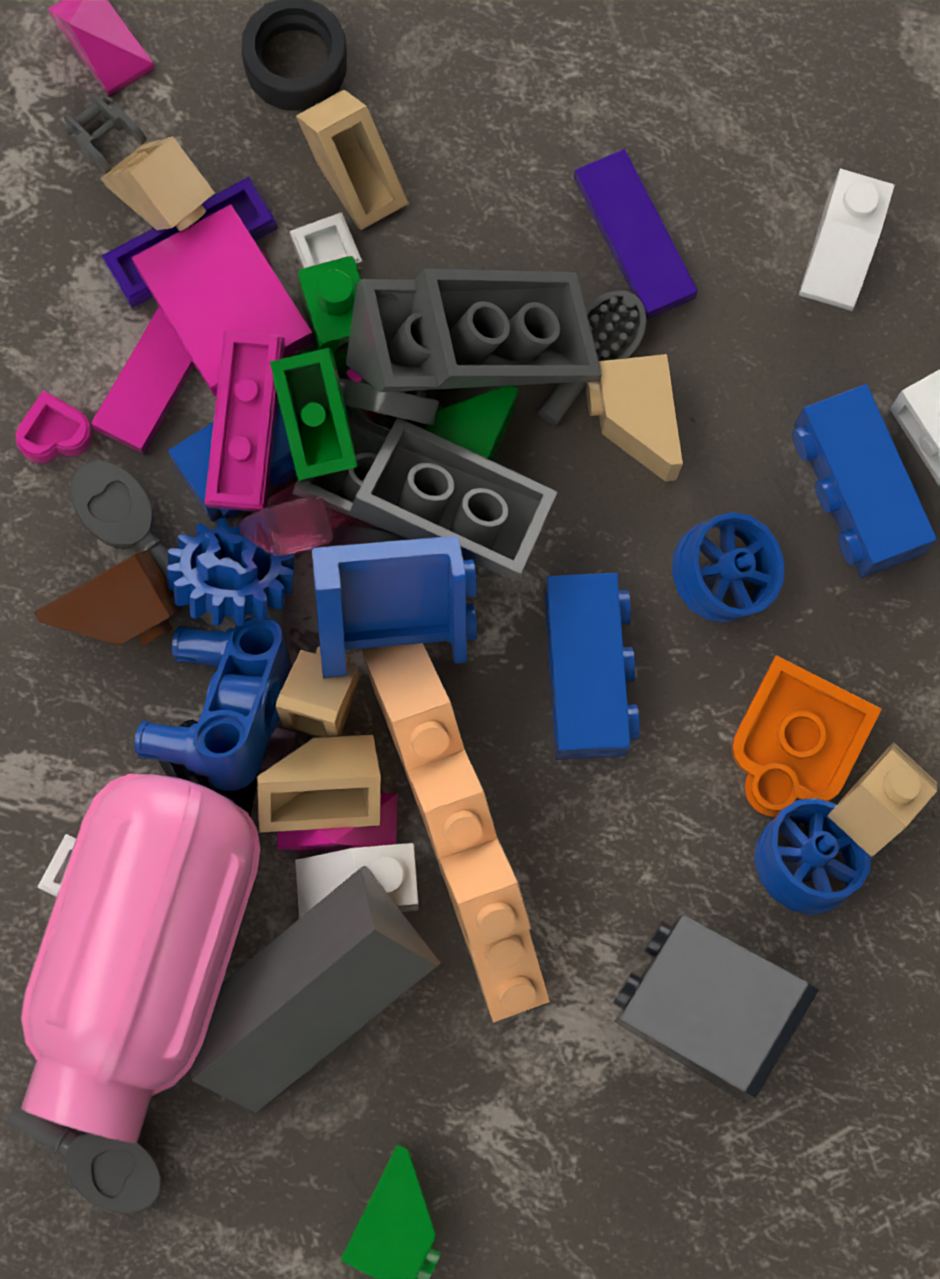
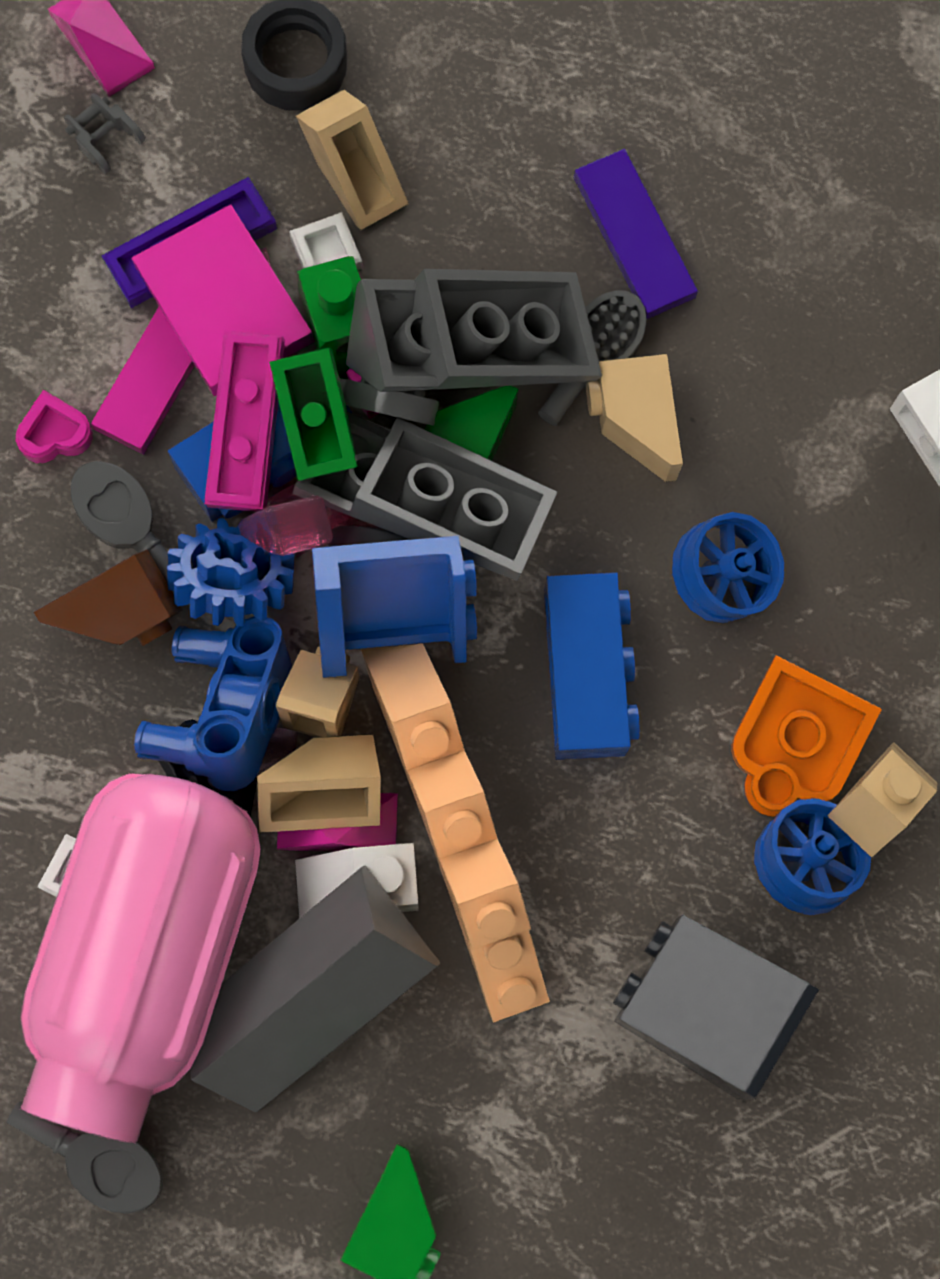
(160, 185): tan slope -> none
(846, 239): white slope -> none
(862, 481): blue brick -> none

